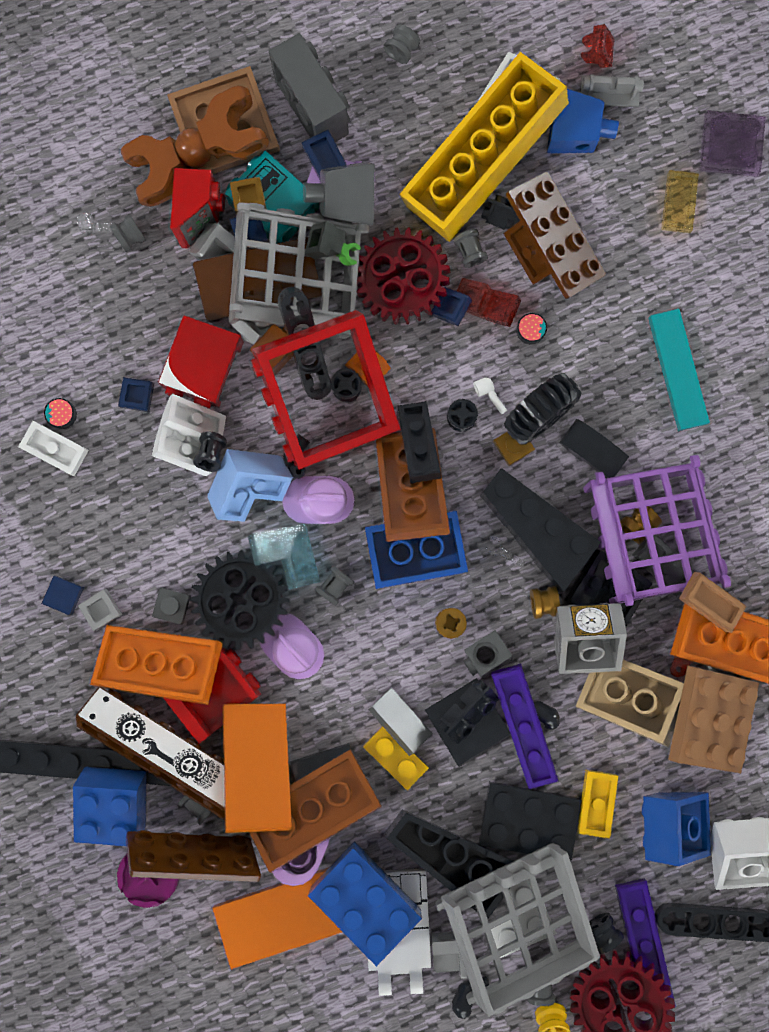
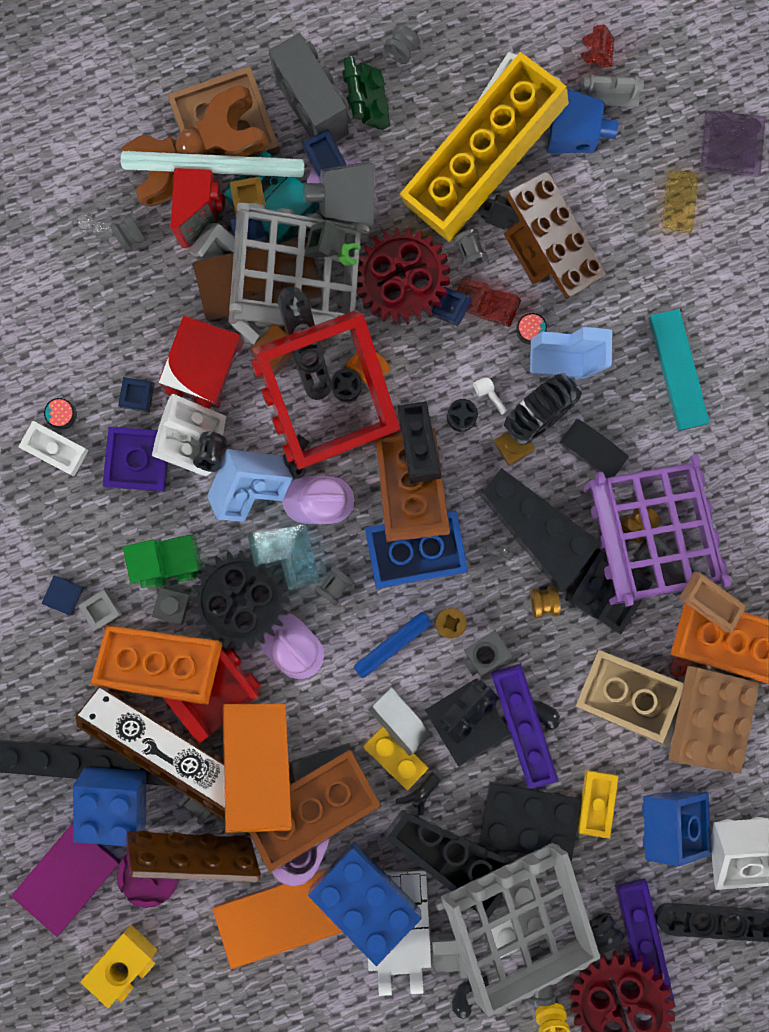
(65, 881): none -> magenta tile
(107, 981): none -> yellow brick
(131, 462): none -> dark purple plate
(156, 561): none -> green brick
(216, 163): none -> light aqua axle
(366, 93): none -> dark green plate
(392, 645): none -> blue axle
(421, 794): none -> black bar
(574, 354): none -> light blue panel
(590, 638): light grey brick -> none

